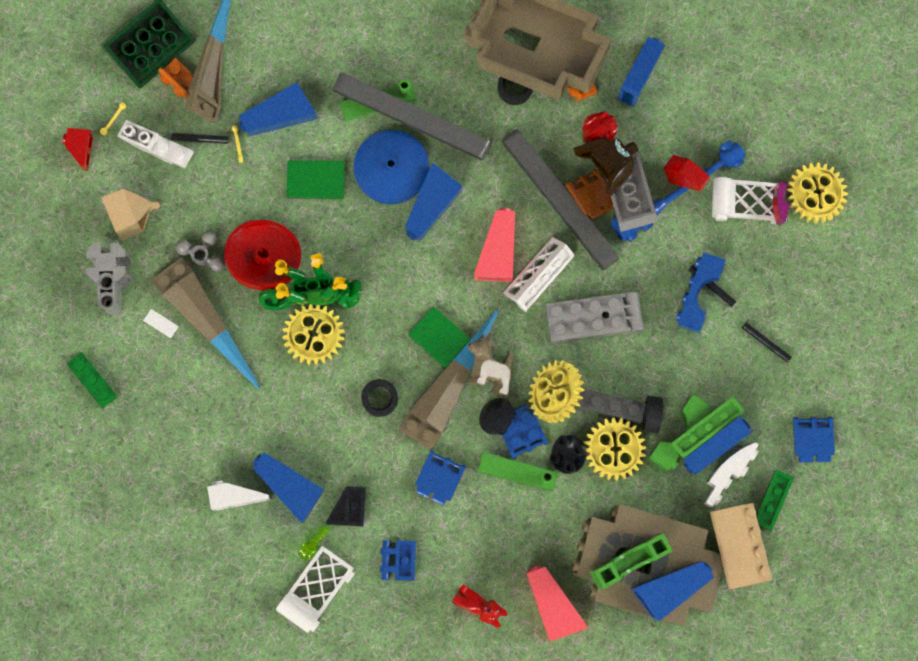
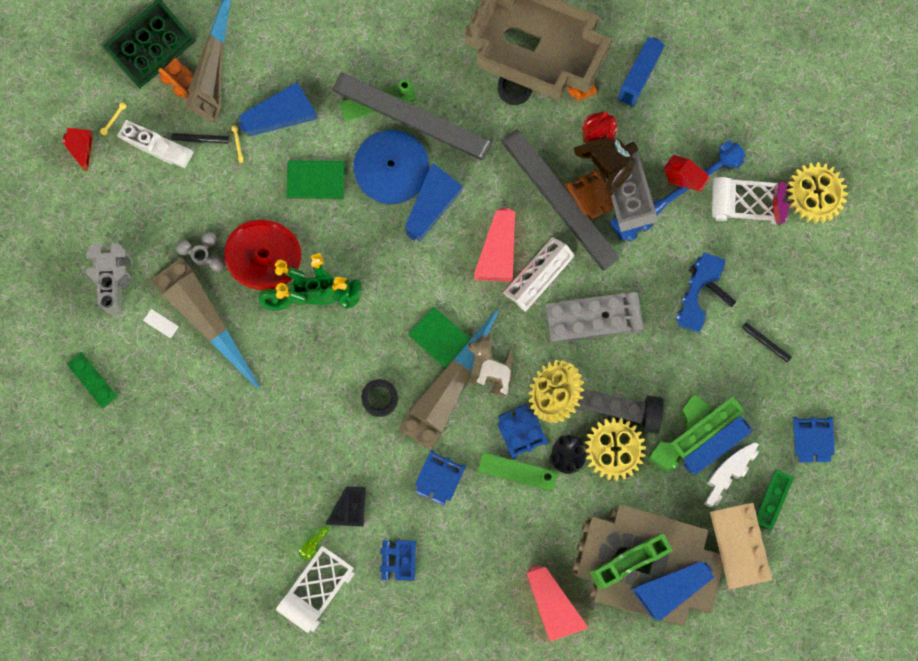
(128, 212): tan piece -> none
(228, 495): white slope -> none
(291, 488): blue slope -> none
(297, 328): light yellow gear -> none
(478, 606): red animal -> none
(496, 416): black dish -> none

